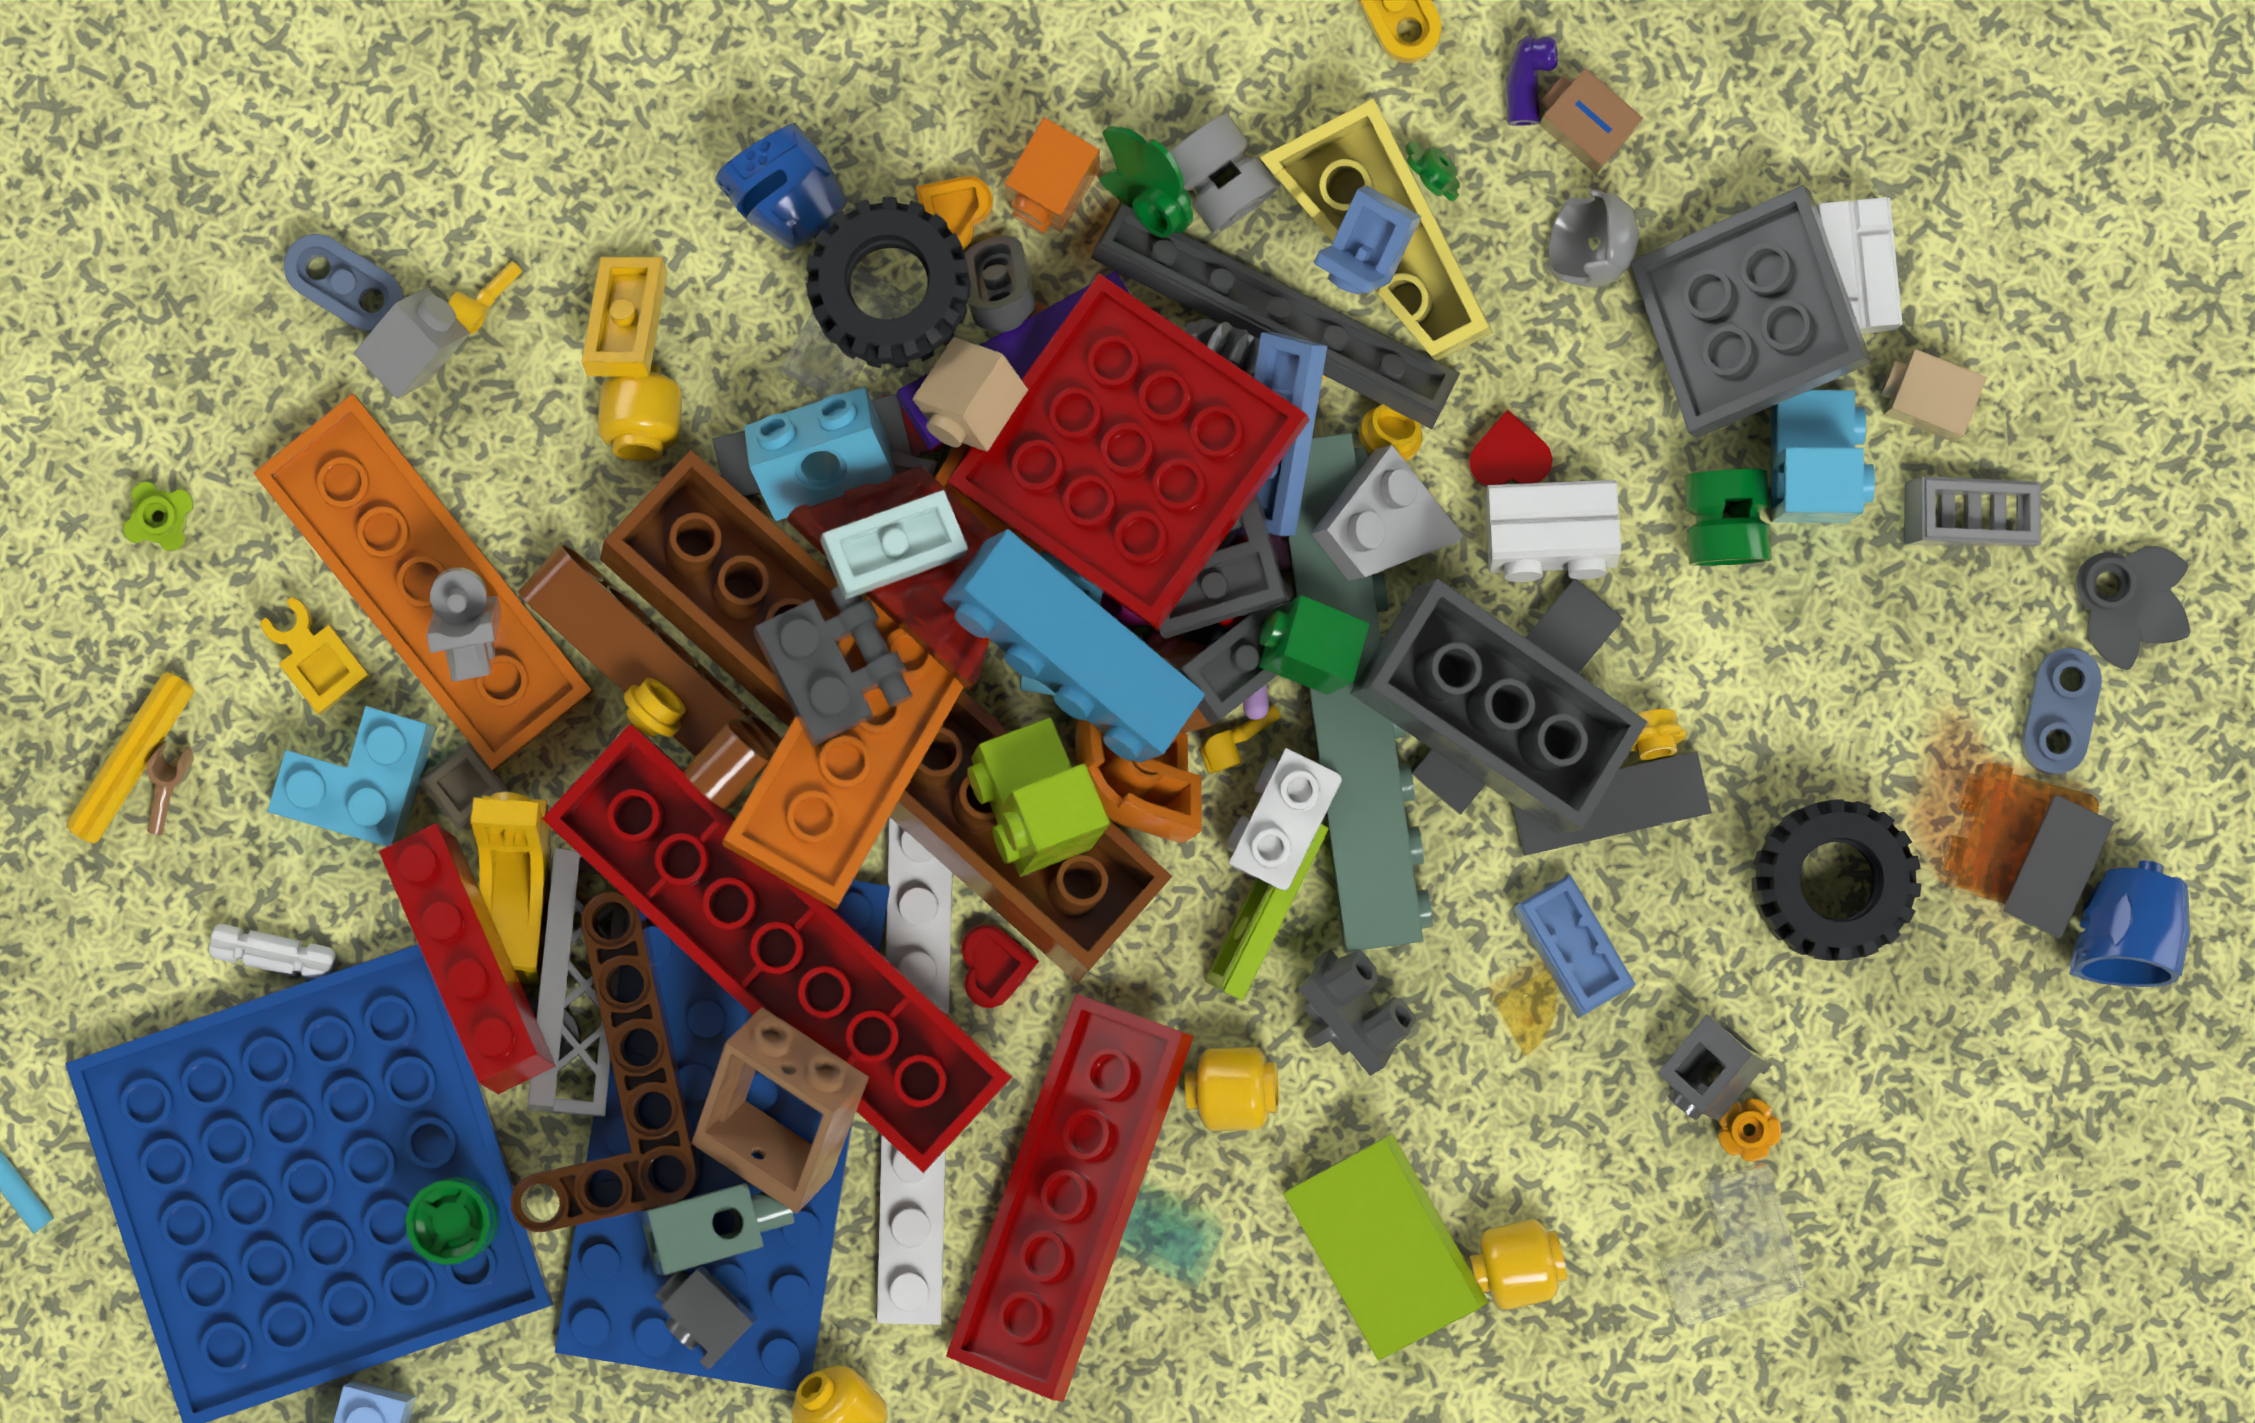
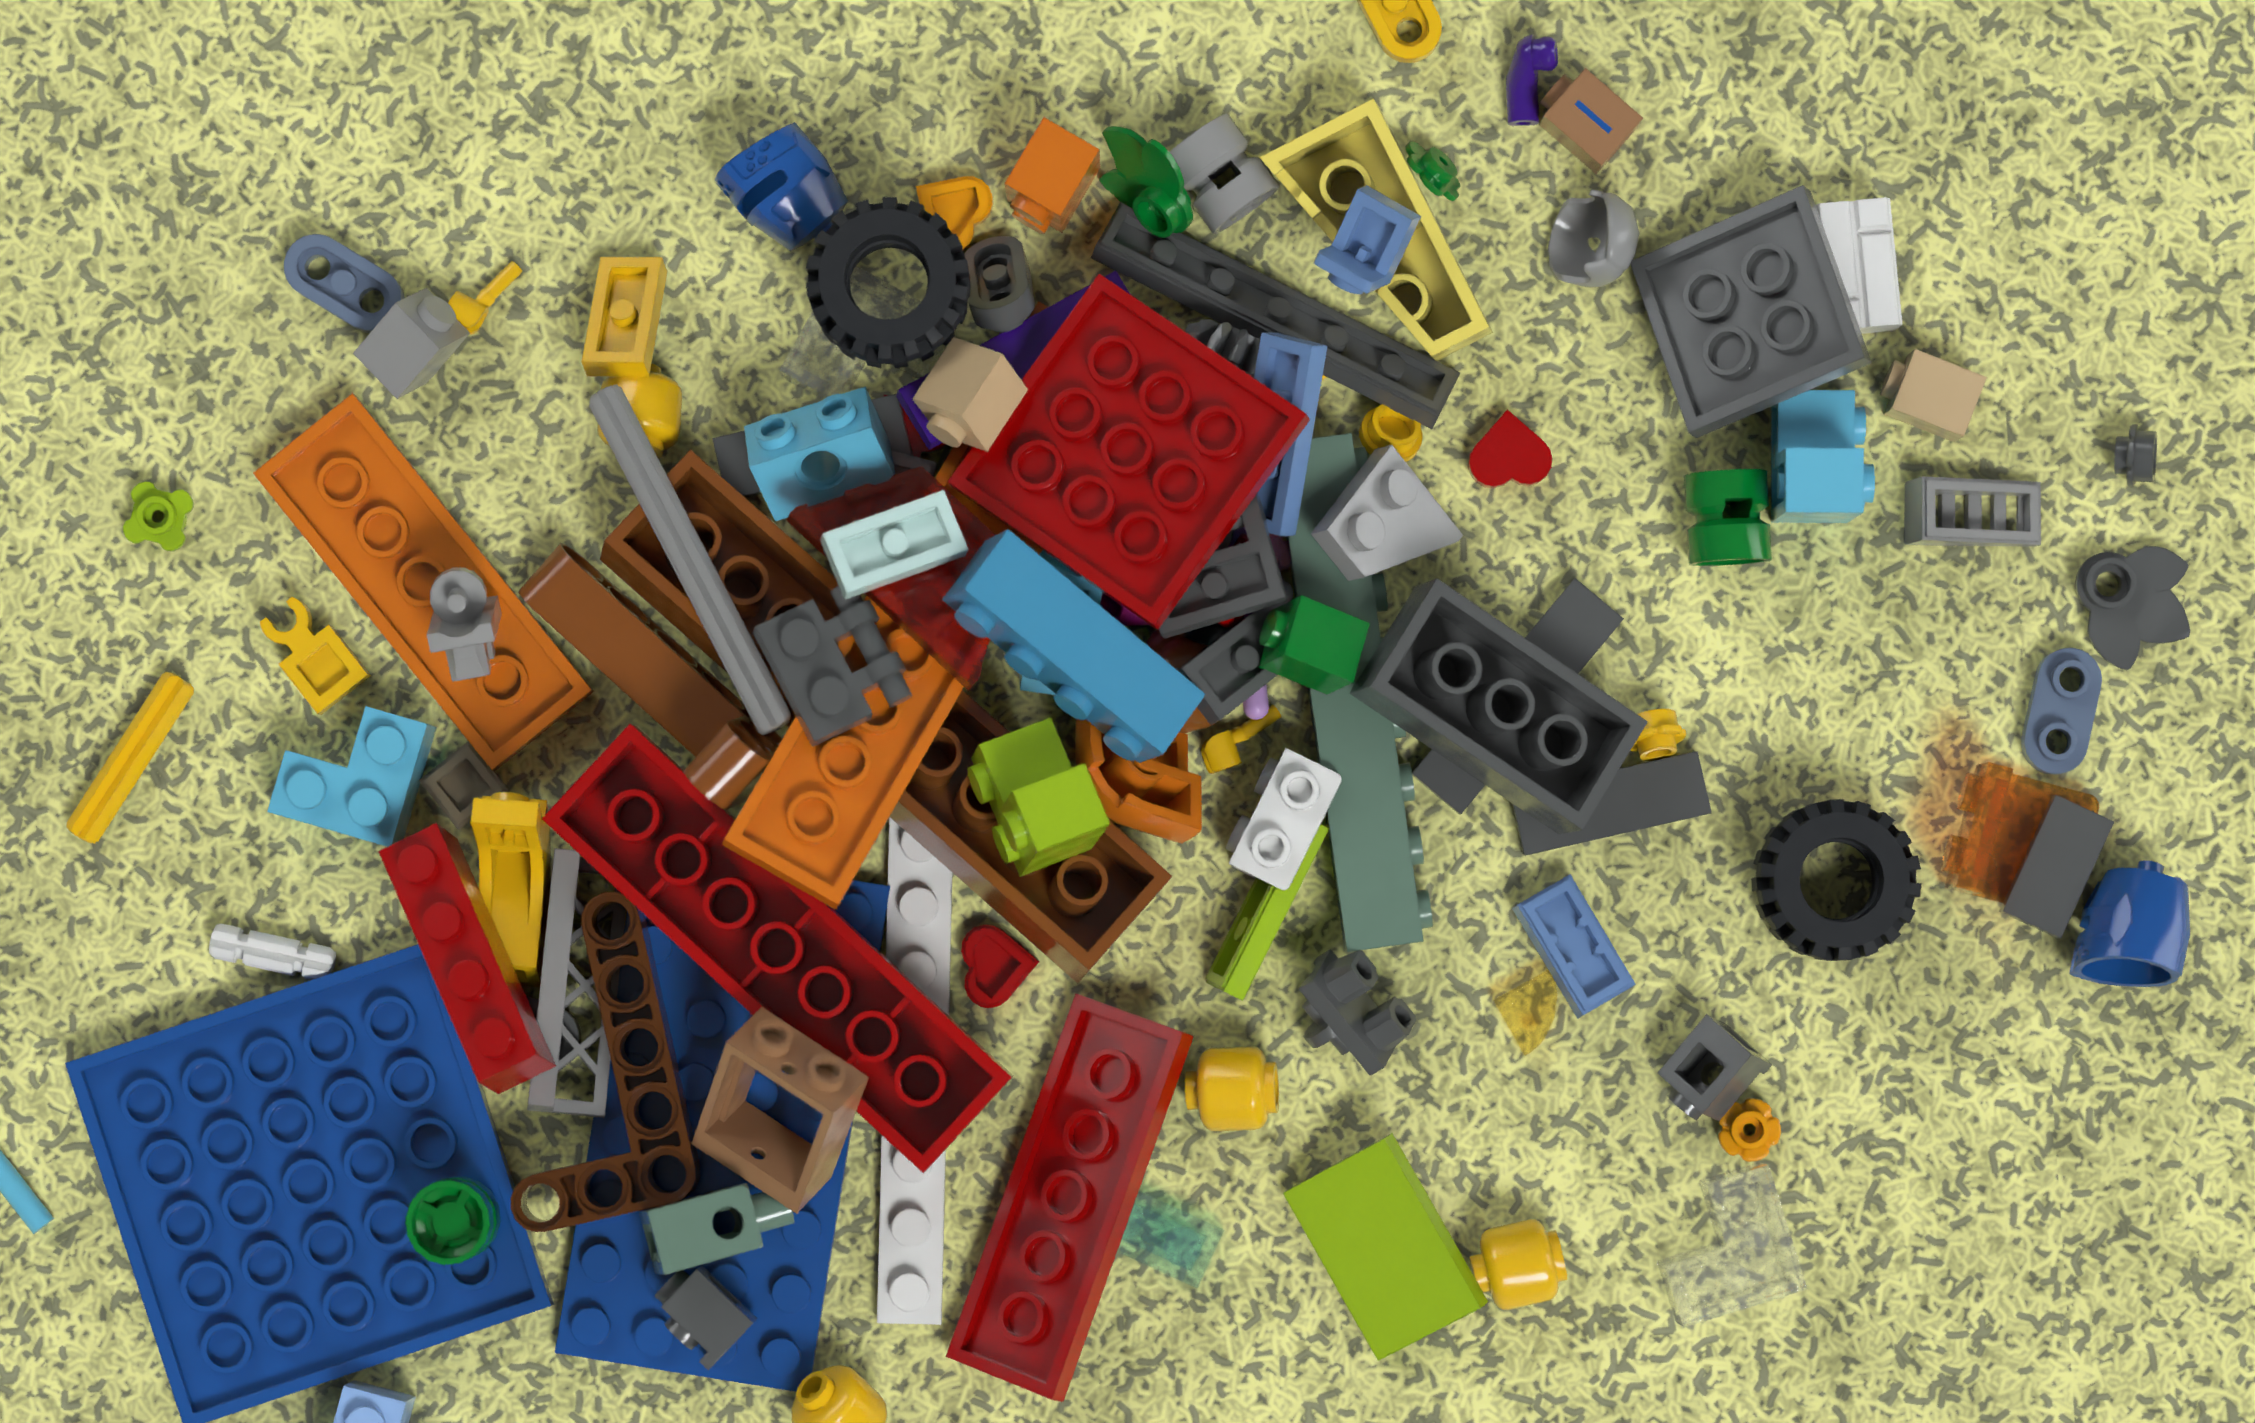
(165, 779): medium nougat hand -> none
(654, 708): yellow plate -> none
(689, 559): none -> light grey axle
(1553, 529): white brick -> none
(2136, 456): none -> dark grey plate

